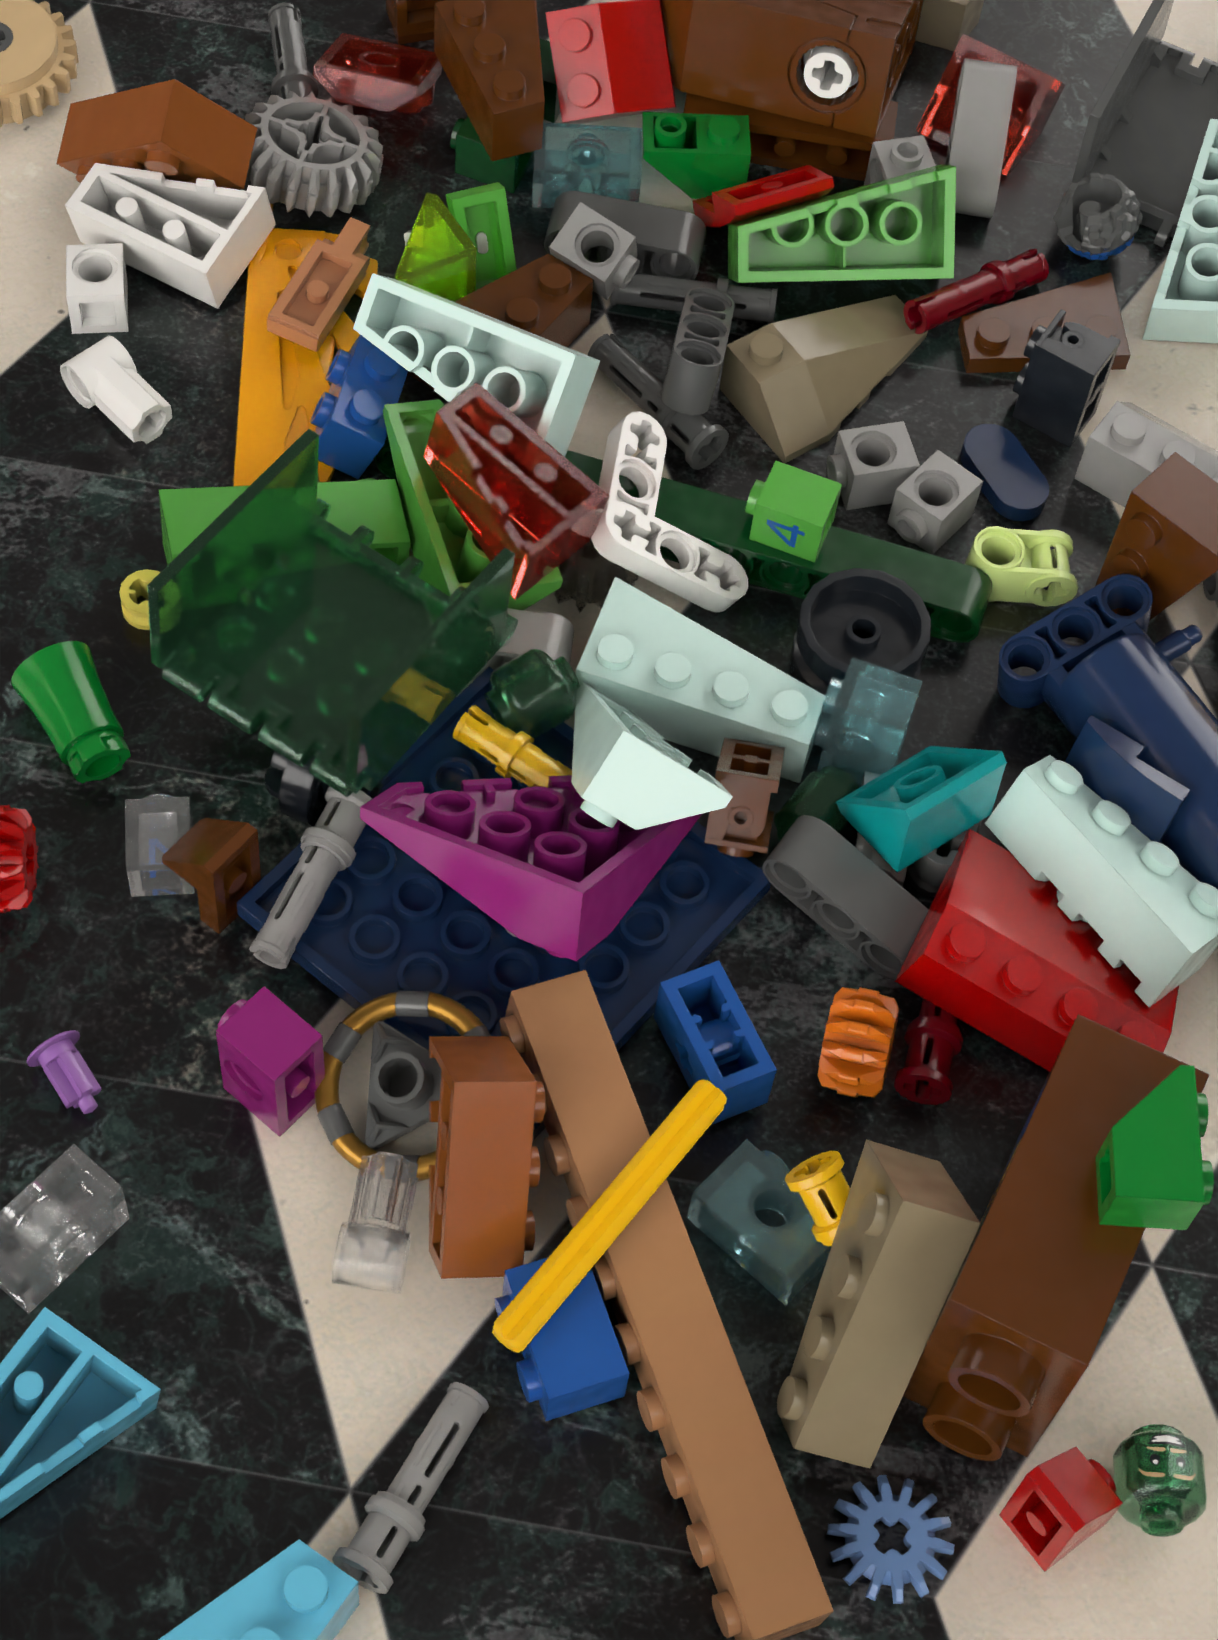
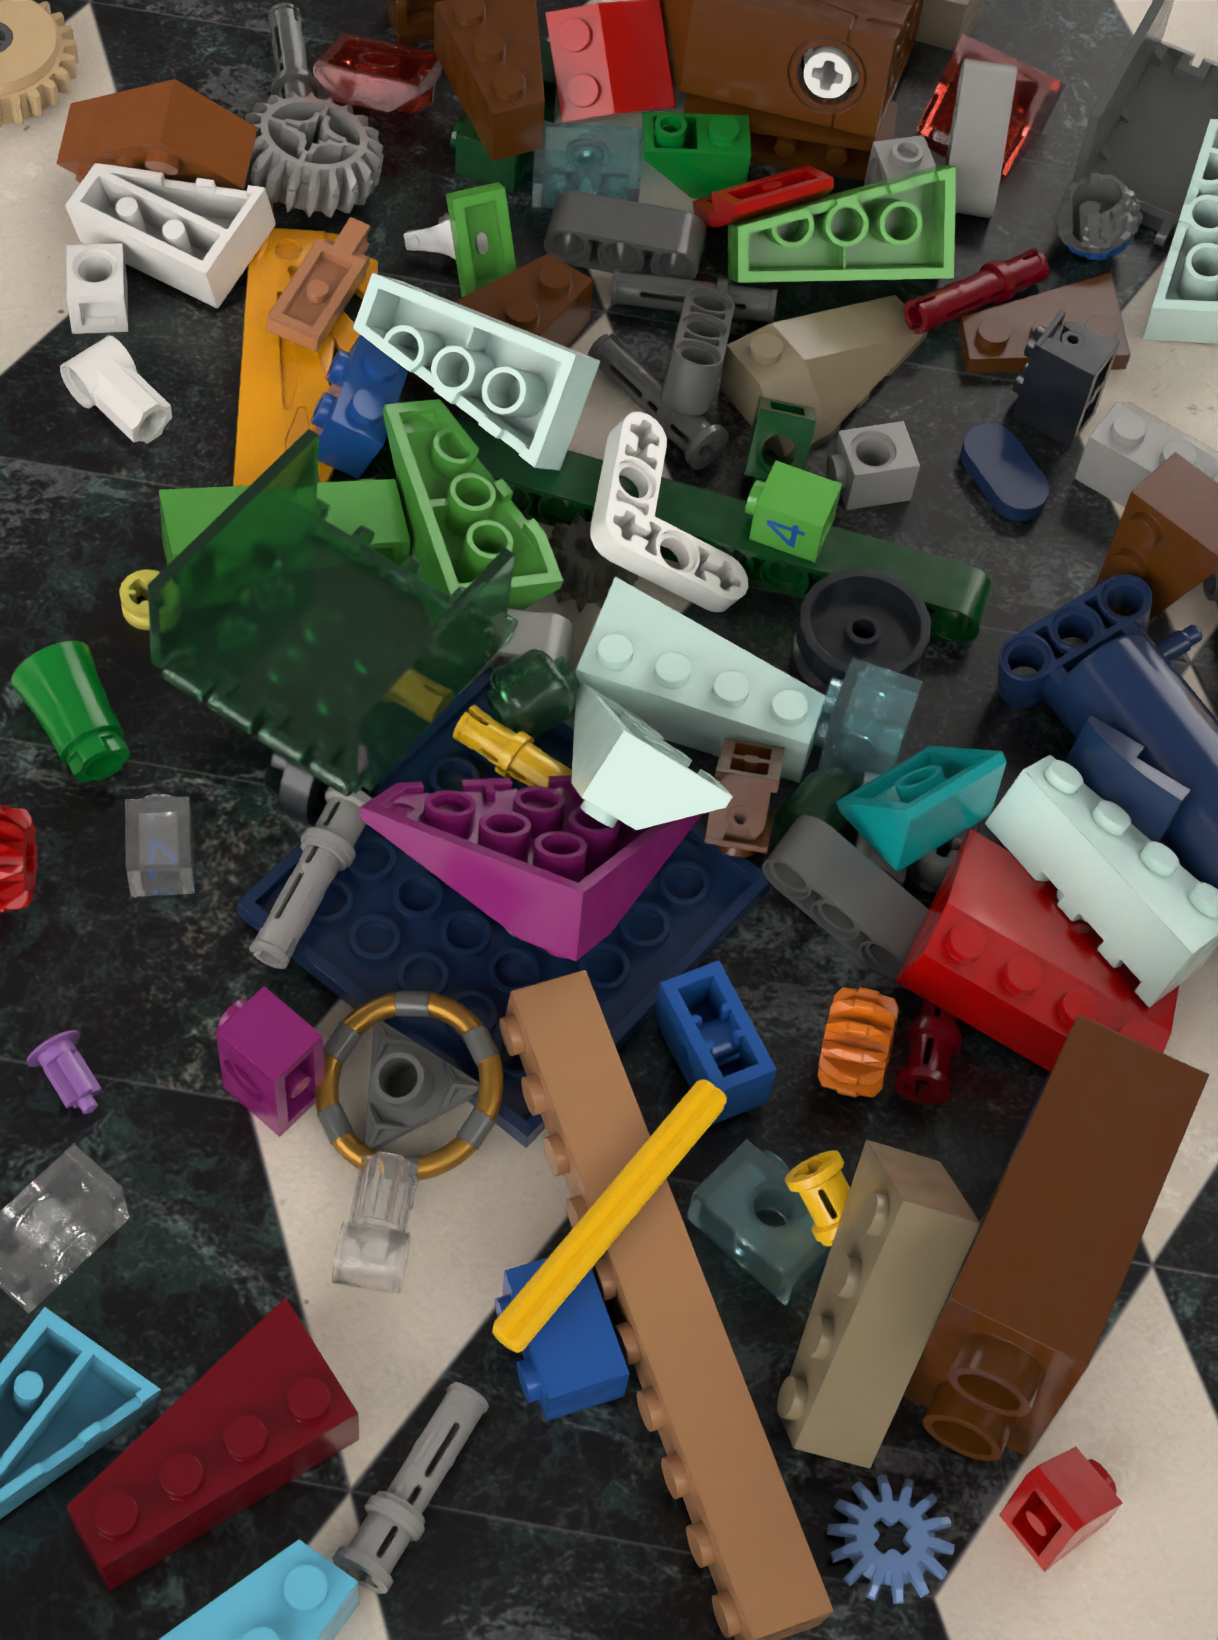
(218, 1449): none -> dark red wedge
(219, 862): reddish brown slope -> none
(438, 253): clear neon green slope -> none
(482, 1156): dark orange wedge -> none
(512, 486): clear red wedge -> none
(590, 229): light grey brick -> none
(774, 419): none -> dark green brick
(934, 502): light grey brick -> none
(1023, 564): yellowish green piece -> none
(1153, 1161): green slope -> none
(1160, 1479): clear green head -> none

